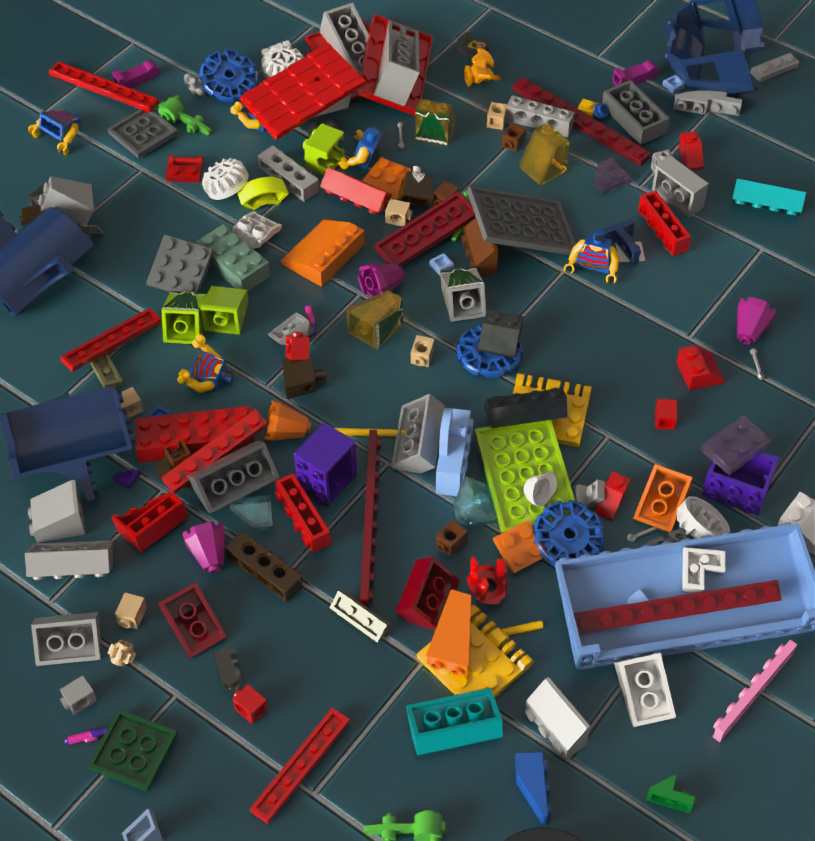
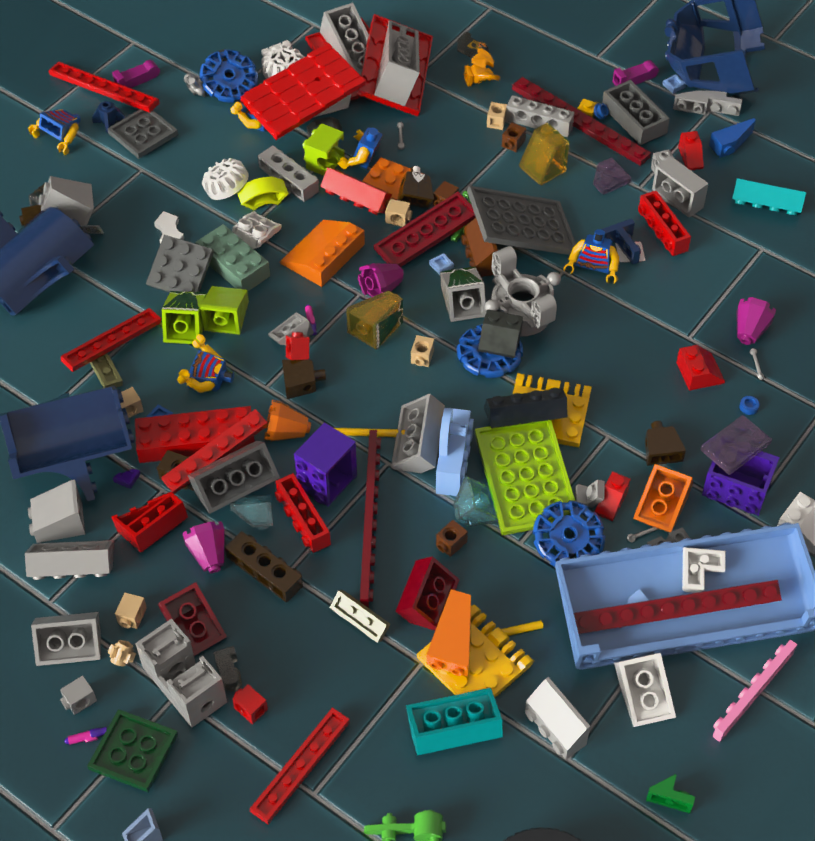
(107, 114): none -> dark blue brick
(167, 225): none -> white tile
(173, 110): bright green piece -> none
(180, 450): reddish brown piece -> none
(184, 173): red plate -> none
(190, 686): none -> light grey piece
(434, 122): slope -> none
(478, 581): red piece -> none
(518, 547): orange plate -> none
(531, 781): blue slope -> none
(536, 312): none -> light grey piece
(540, 488): white hat -> none
(663, 445): none -> dark brown torso
(665, 414): red brick -> none
(700, 518): white gear -> none
(731, 138): none -> blue slope
(749, 405): none -> blue tile
(774, 67): light grey plate -> none

